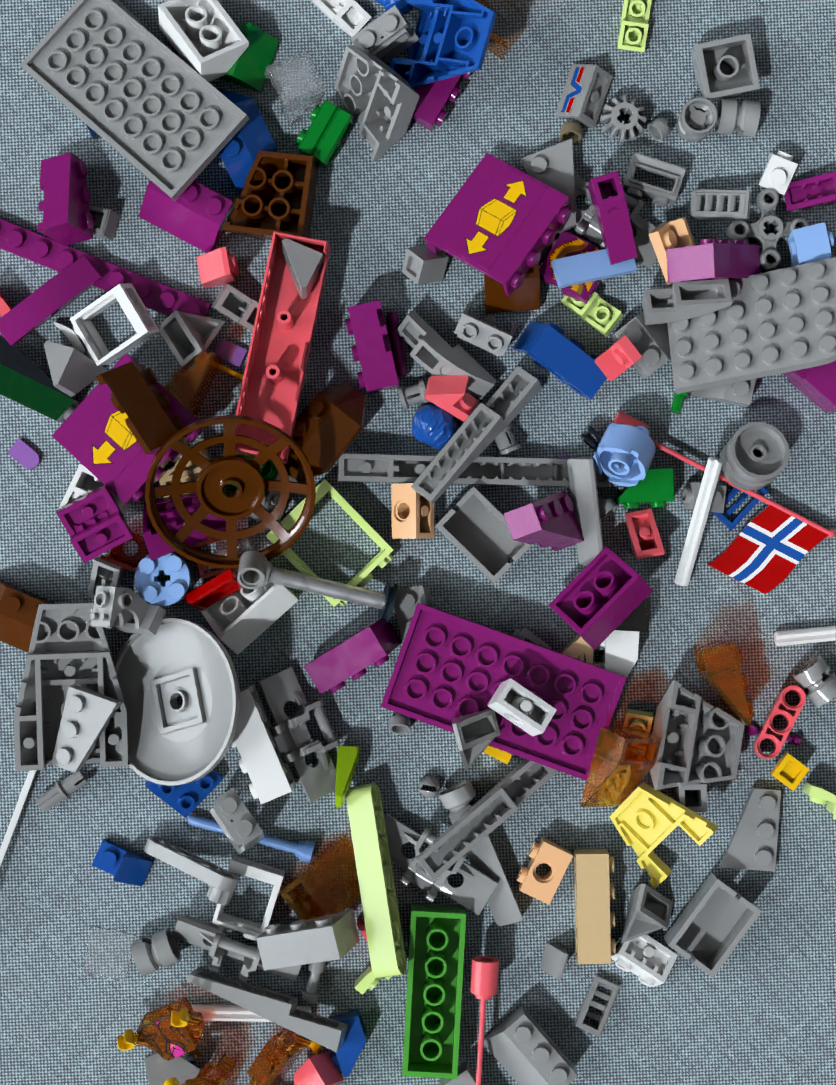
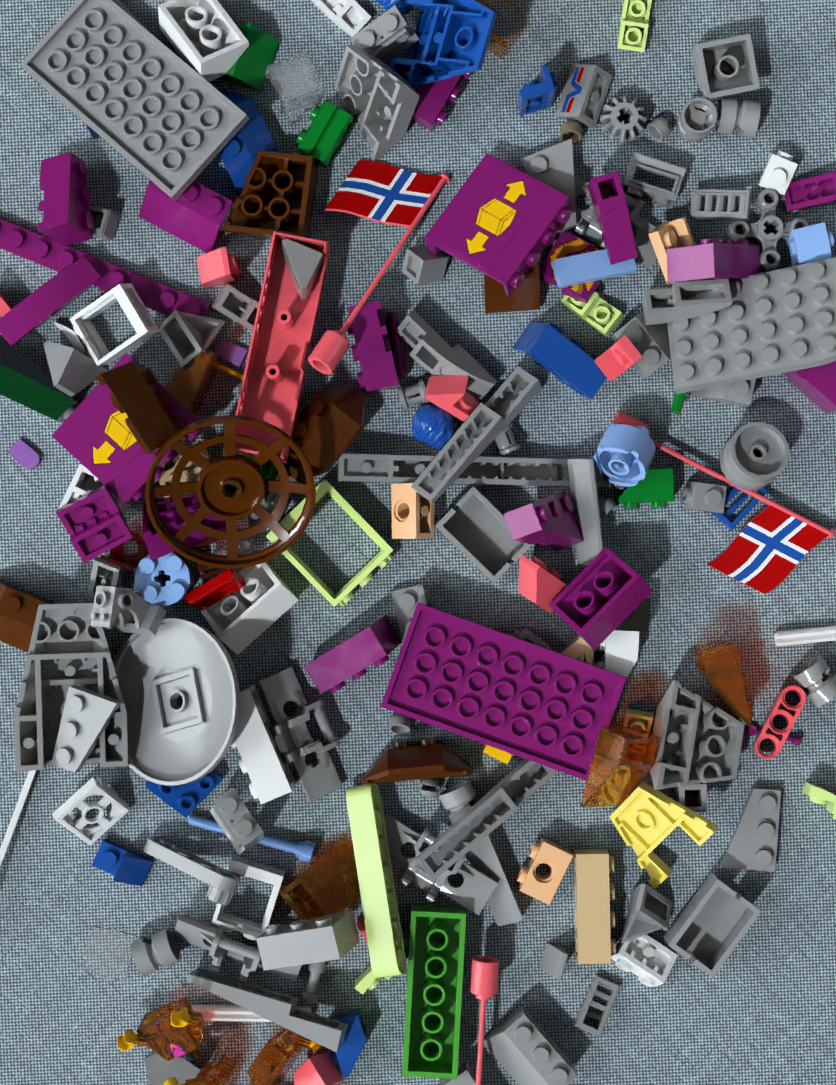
(61, 790): light grey axle -> none
(78, 826): none -> white piece
(257, 571): piece -> none
(345, 769): lime slope -> none
(387, 197): none -> flag
(416, 762): none -> reddish brown wedge
(474, 734): light grey slope -> none
(484, 333): light grey window -> none
(521, 707): white brick -> none
(538, 94): none -> blue bracket
(539, 584): none -> coral slope
(591, 438): black bush -> none
(644, 534): coral slope -> none
(698, 521): white axle -> none
(789, 771): yellow tile -> none

